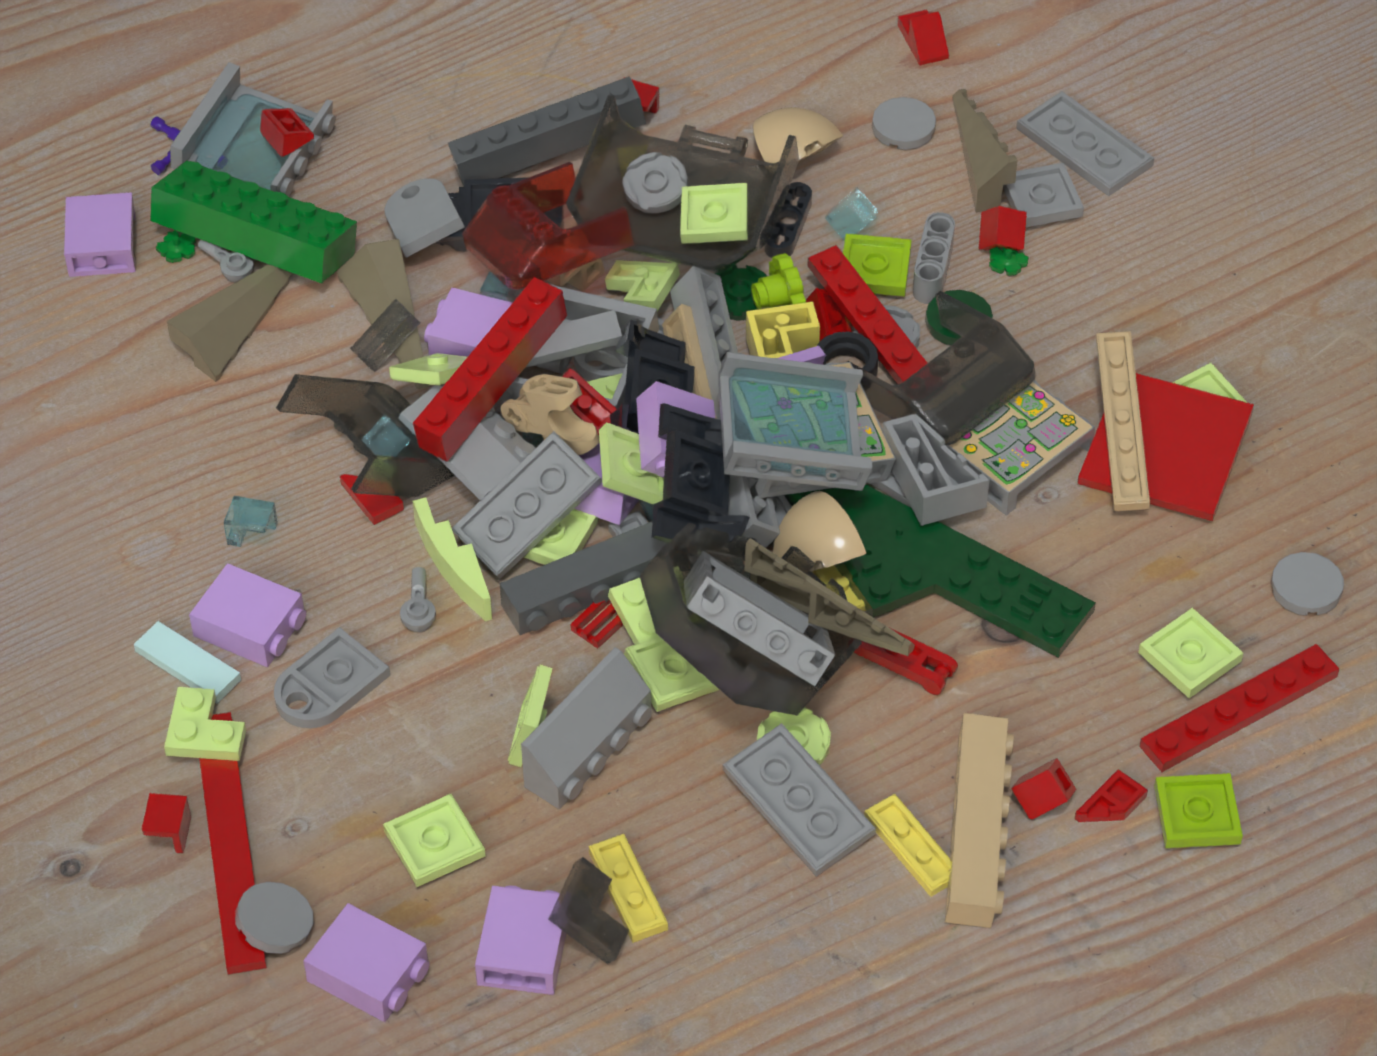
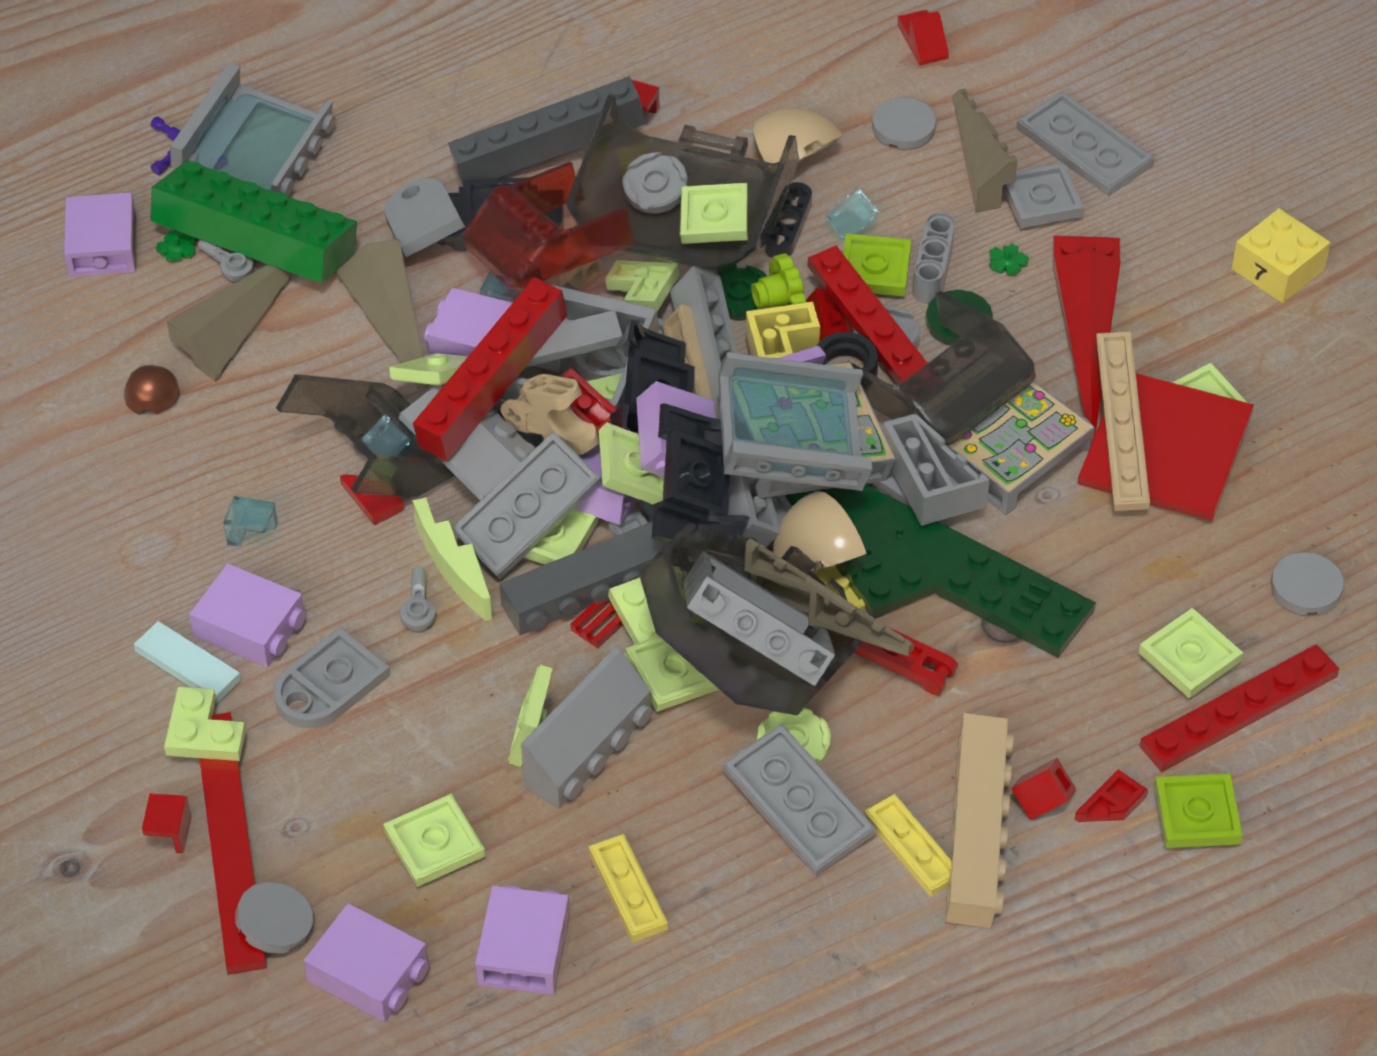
(150, 389): none -> copper hair
(284, 130): red slope -> none
(382, 332): clear smoke tile -> none
(580, 913): clear smoke plate -> none
(1002, 228): red panel -> none
(1087, 288): none -> red plate
(1280, 255): none -> light yellow brick

